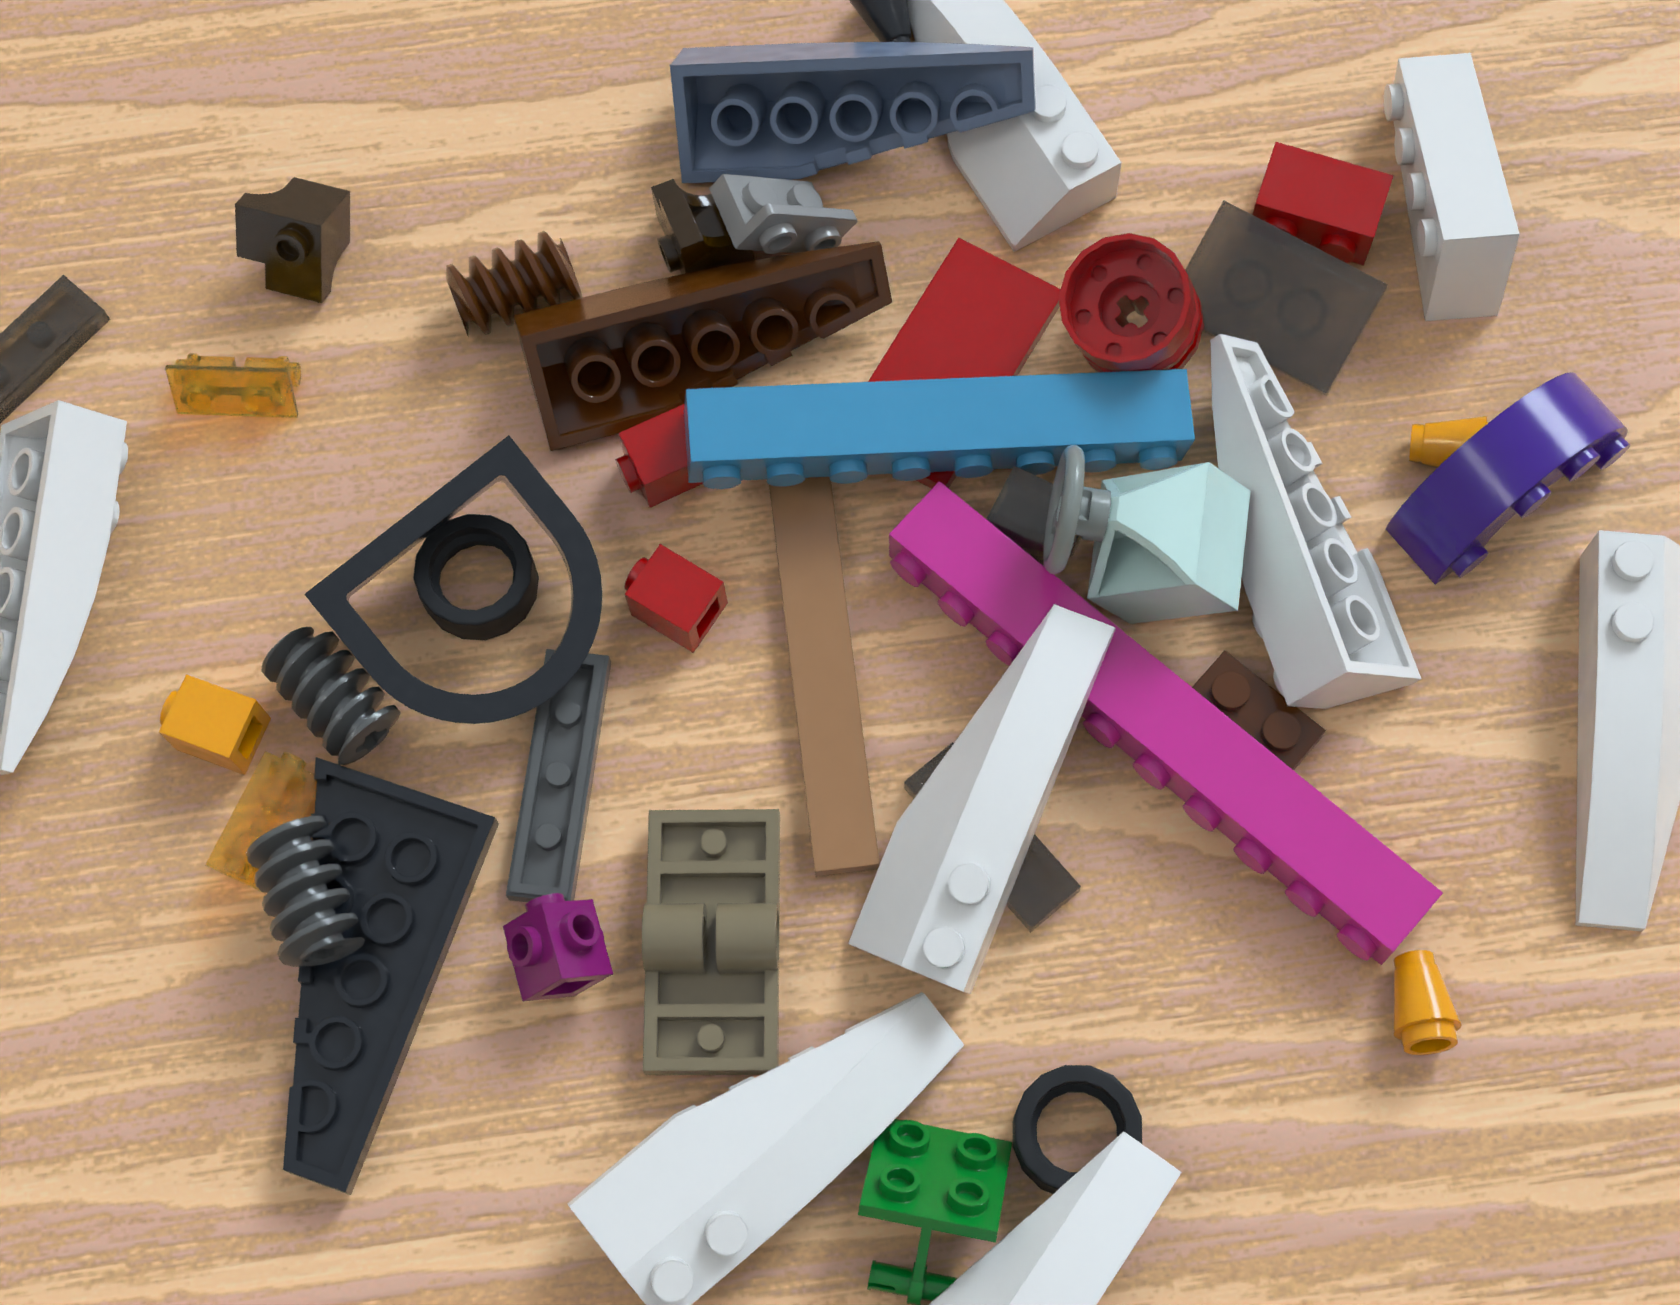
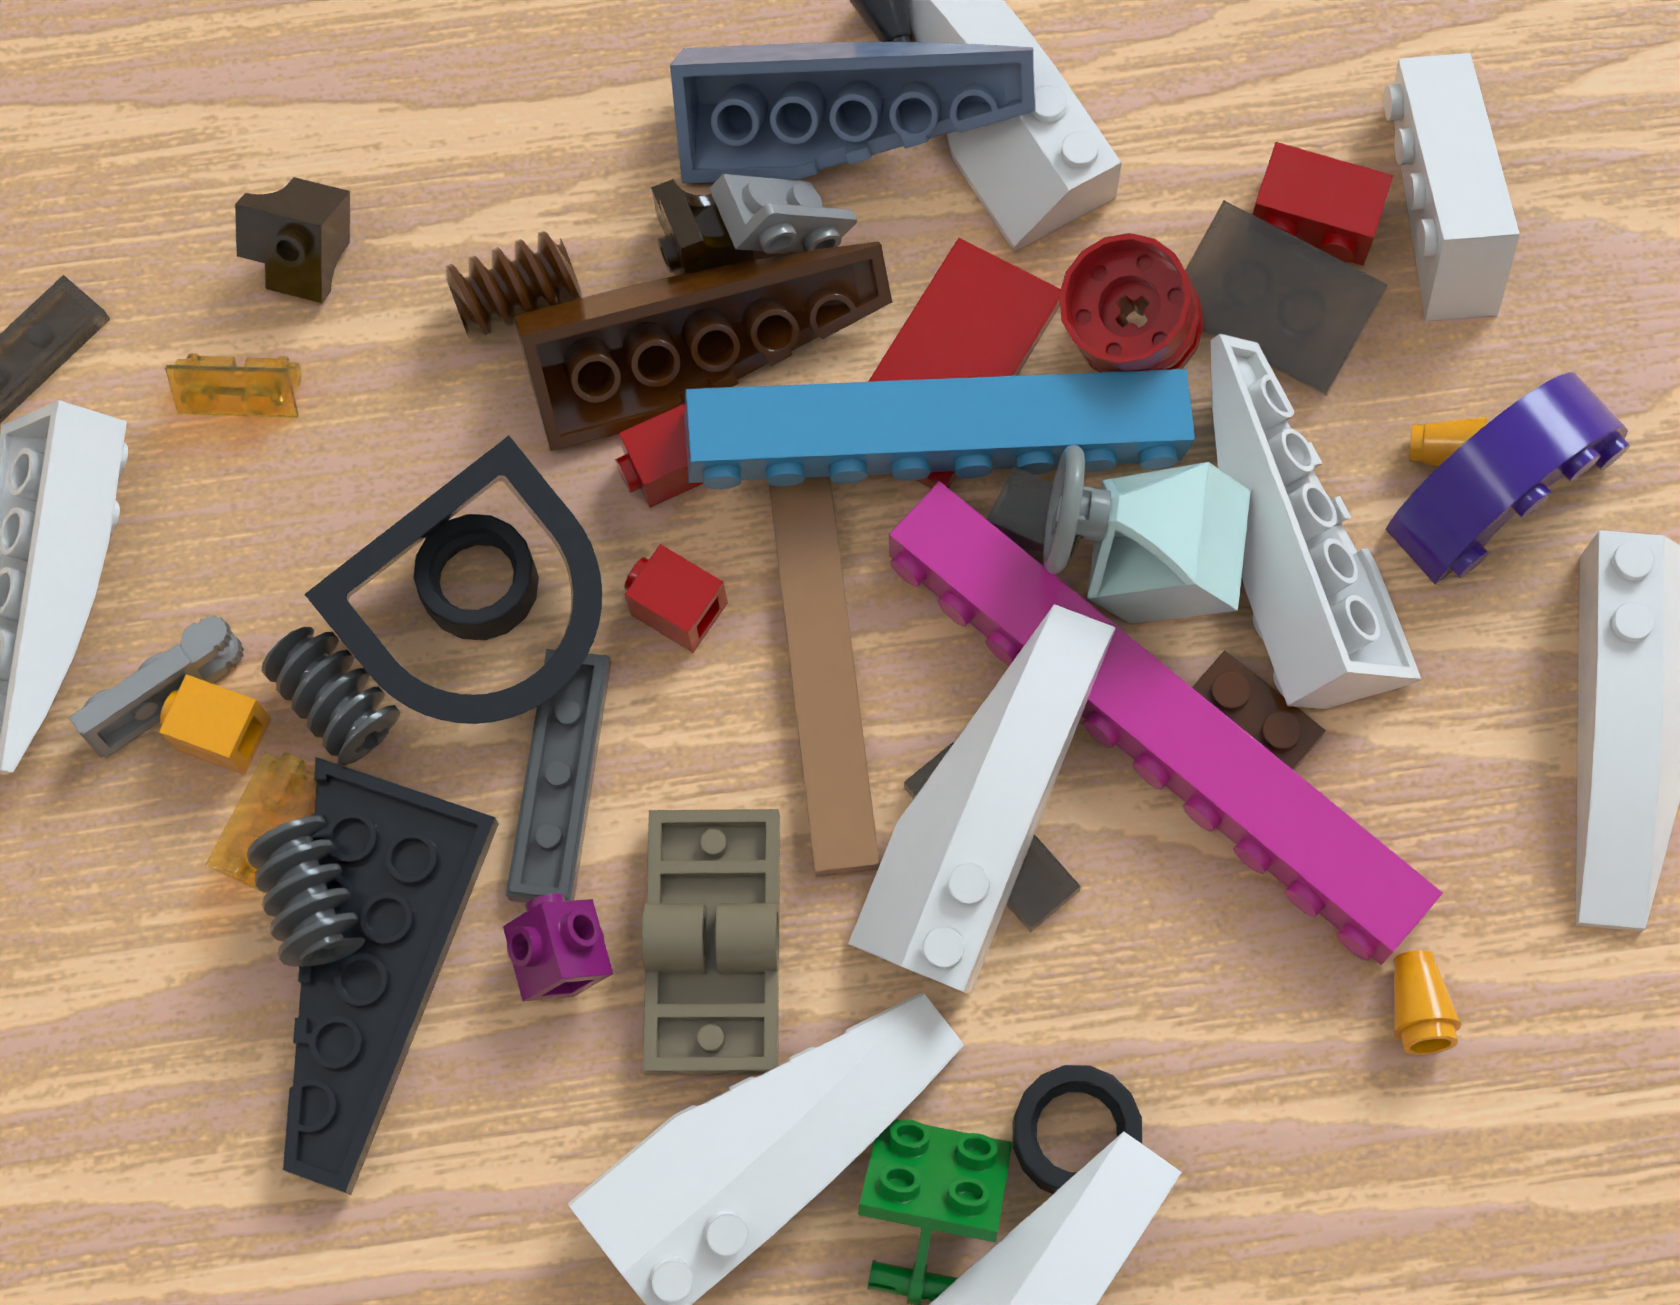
(135, 704): none -> light grey hinge

